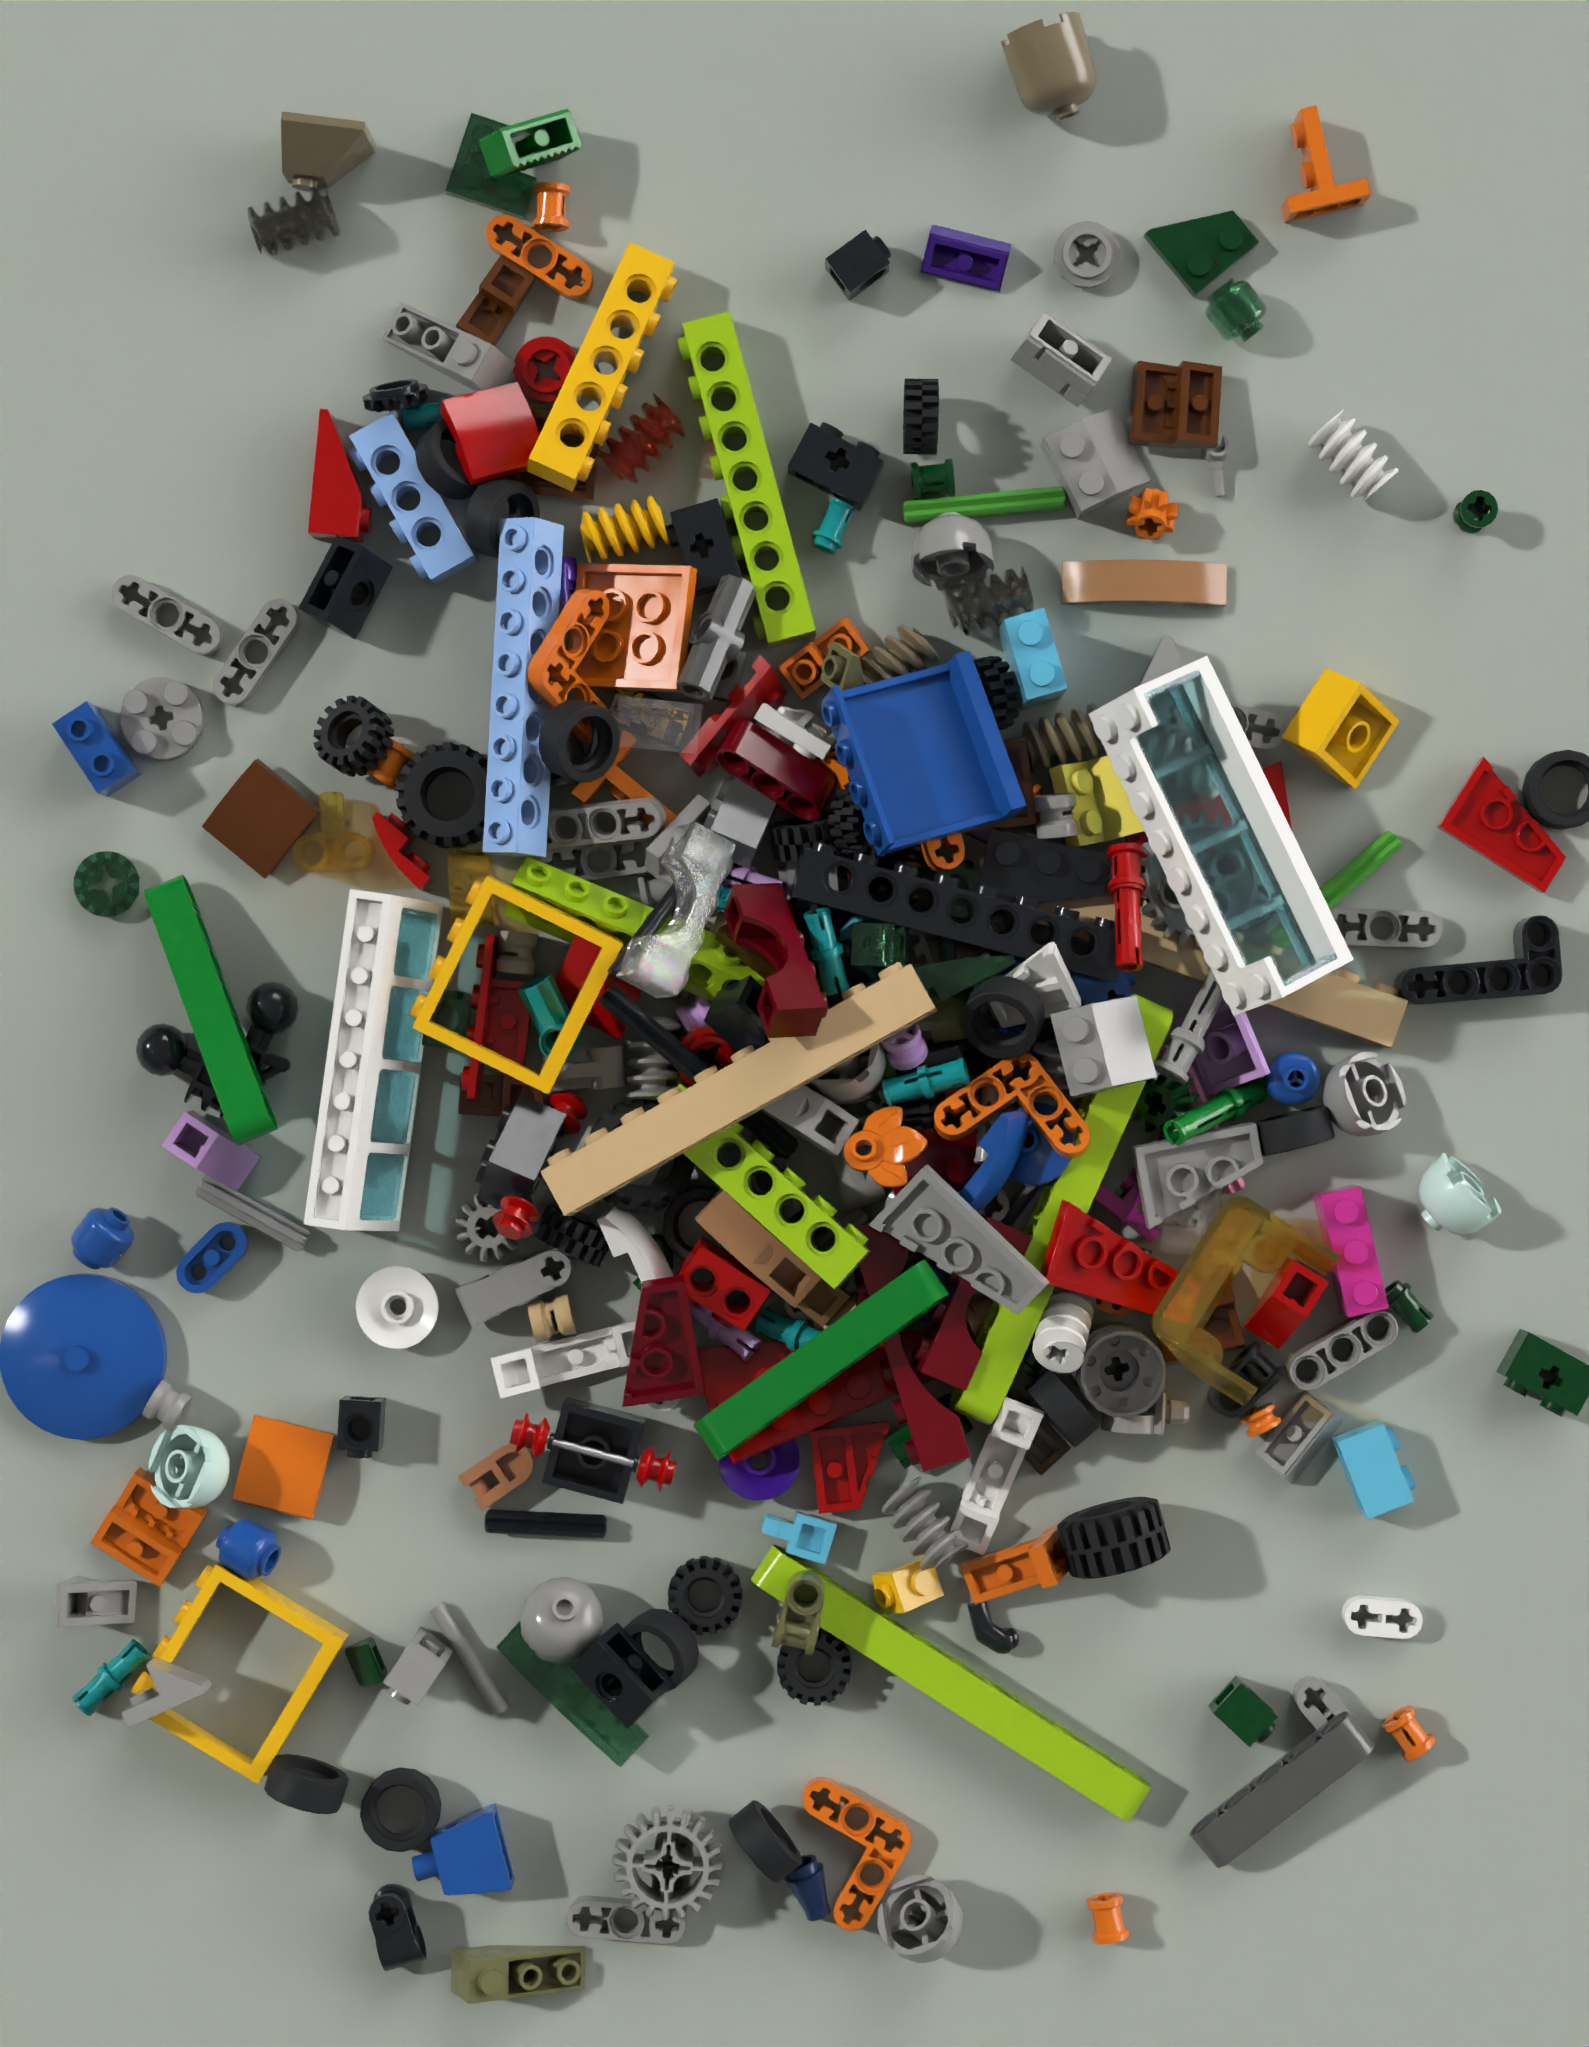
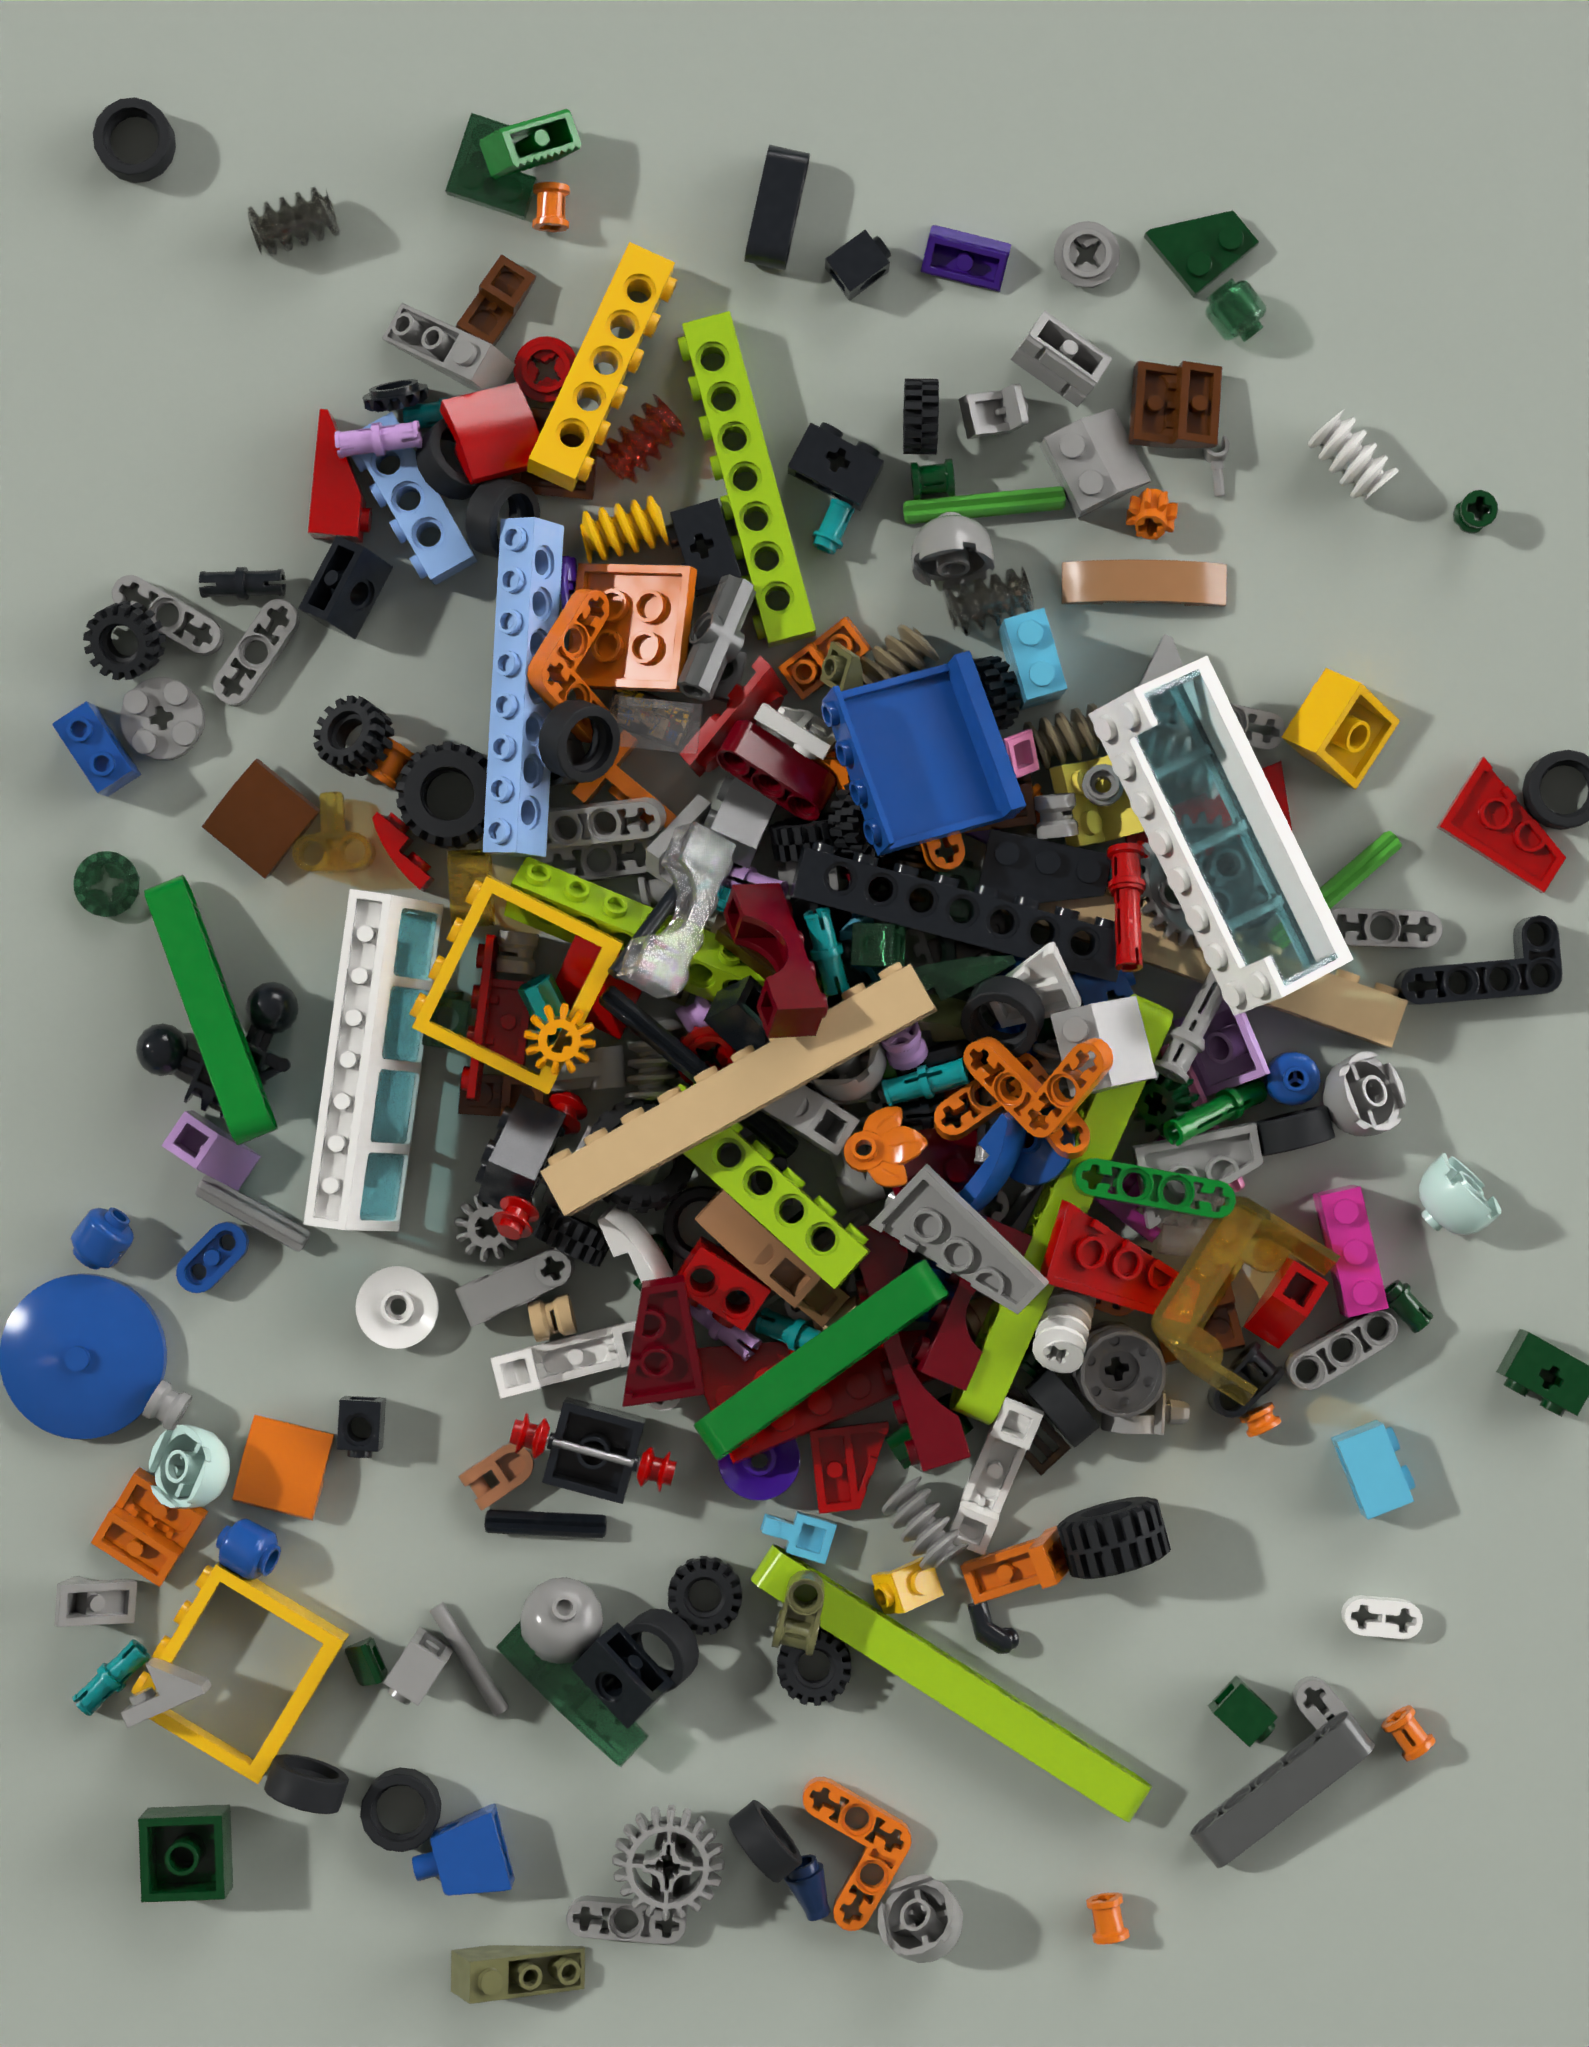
(106, 654): none -> black tyre
(120, 111): none -> black tyre
(185, 1853): none -> dark green brick
(242, 583): none -> black pin
(321, 149): dark tan slope -> none
(378, 439): none -> lavender pin
(398, 1934): black piece -> none
(569, 1049): none -> light orange gear
(570, 265): orange beam -> none
(777, 207): none -> black beam
(994, 412): none -> light grey bracket
(1022, 752): none -> bright pink slope
(1034, 1094): none -> orange beam
(1051, 66): dark tan cylinder -> none
(1098, 773): none -> light grey plate
(1154, 1184): none -> green beam
(1298, 1437): light grey slope -> none
(1318, 175): orange bracket -> none

